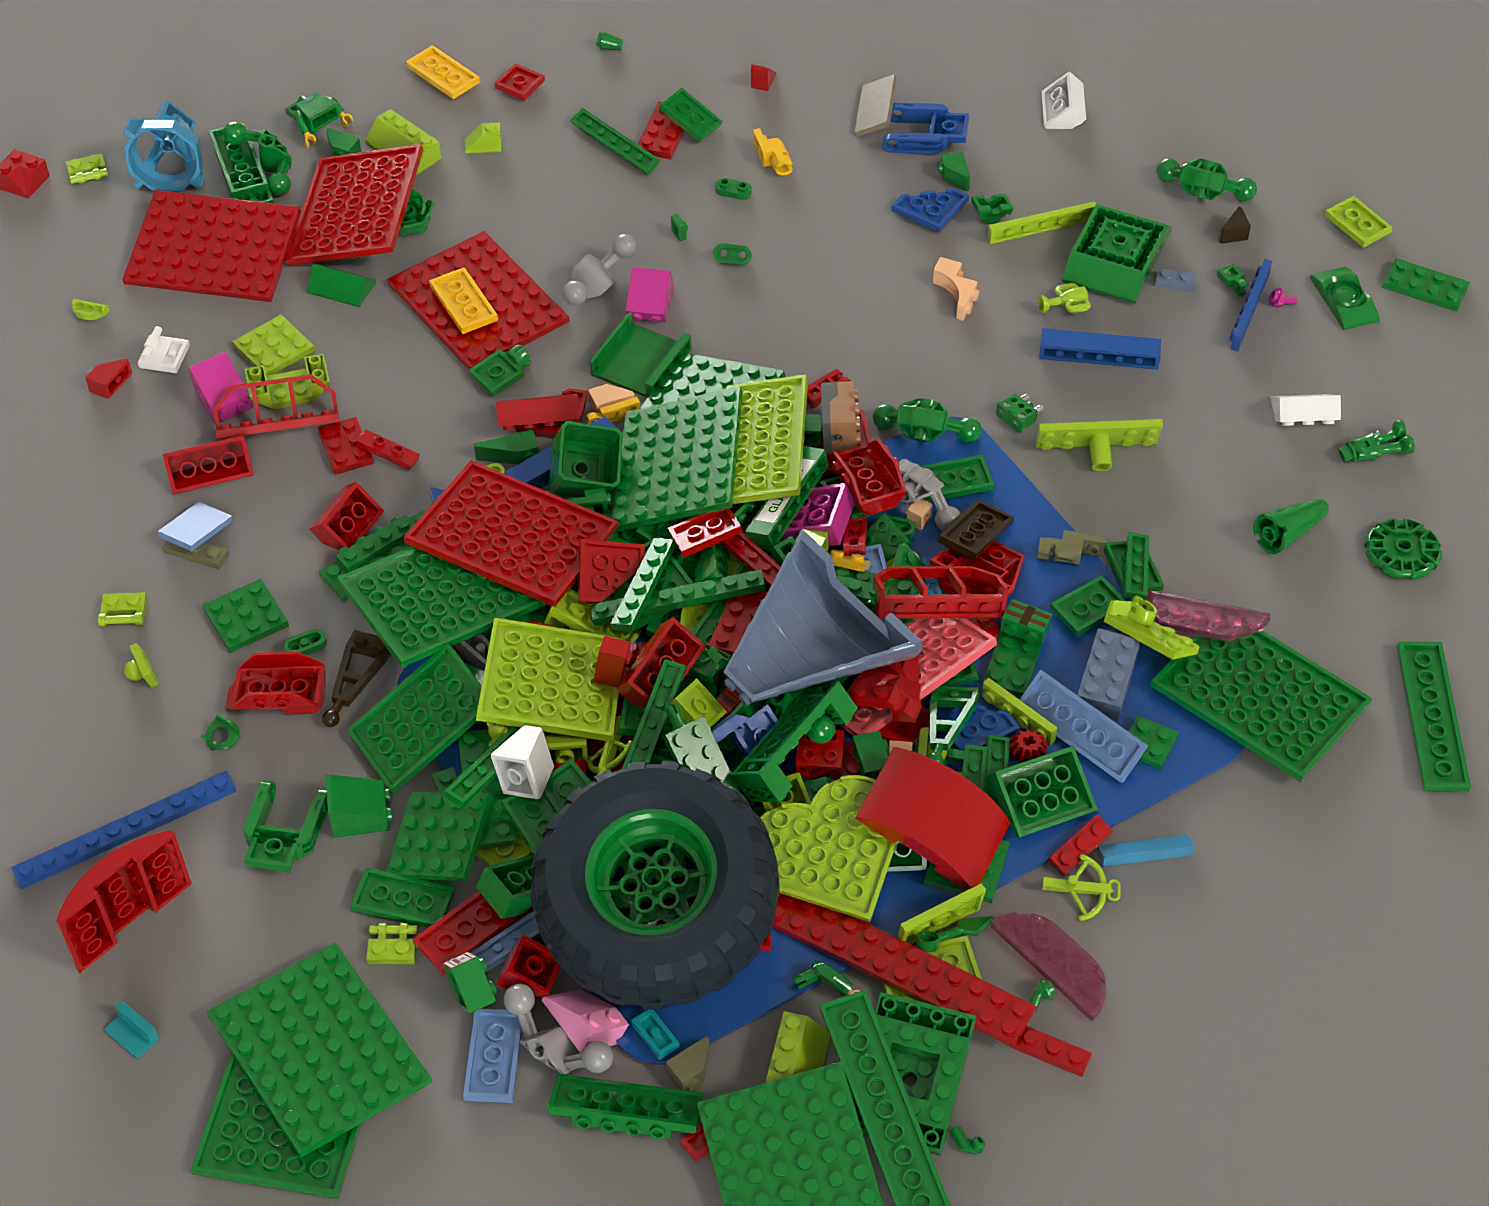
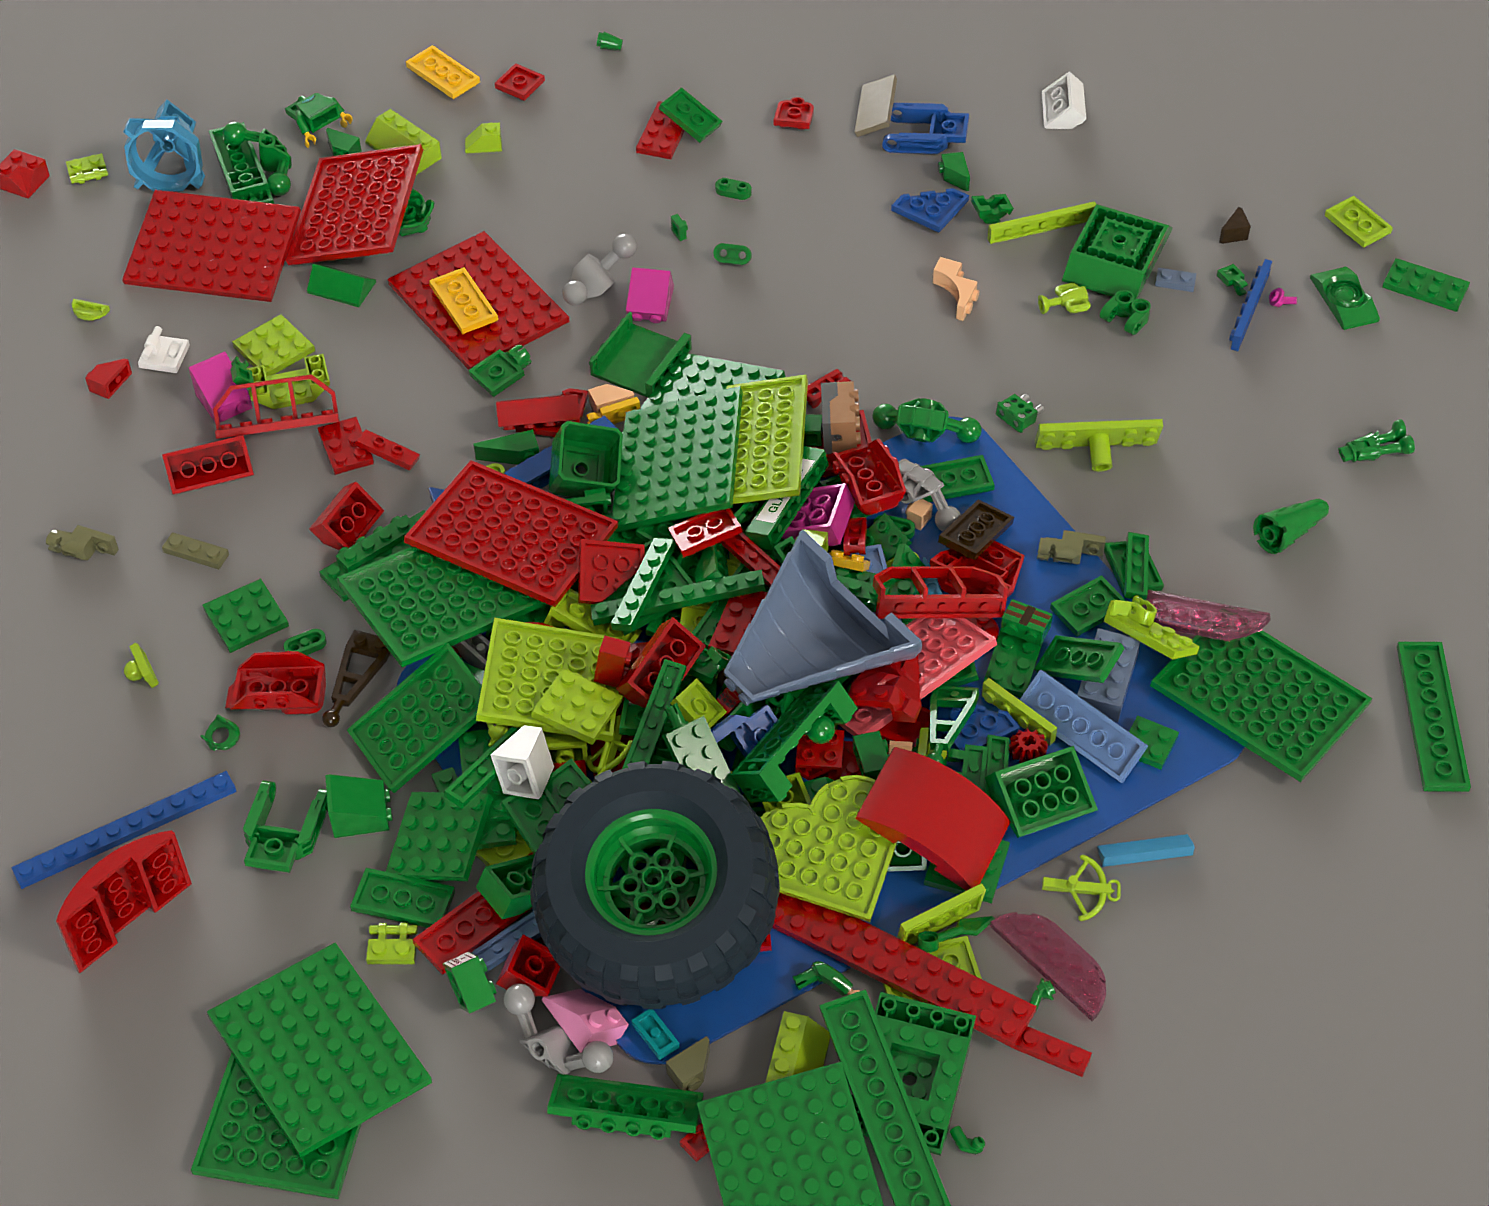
(81, 542): none -> olive plate
(127, 607): lime plate -> none
(131, 1030): teal panel -> none
(195, 526): tile -> none
(240, 373): none -> green plate
(493, 1057): medium blue plate -> none
(577, 706): none -> lime plate
(615, 141): green plate -> none
(761, 77): red slope -> none
(772, 153): yellow plate -> none
(794, 113): none -> red plate
(1080, 658): none -> green plate
(1081, 843): red plate -> none
(1100, 348): blue brick -> none
(1124, 305): none -> green piece
(1205, 179): green piece -> none
(1306, 408): white slope -> none
(1403, 533): green plate -> none

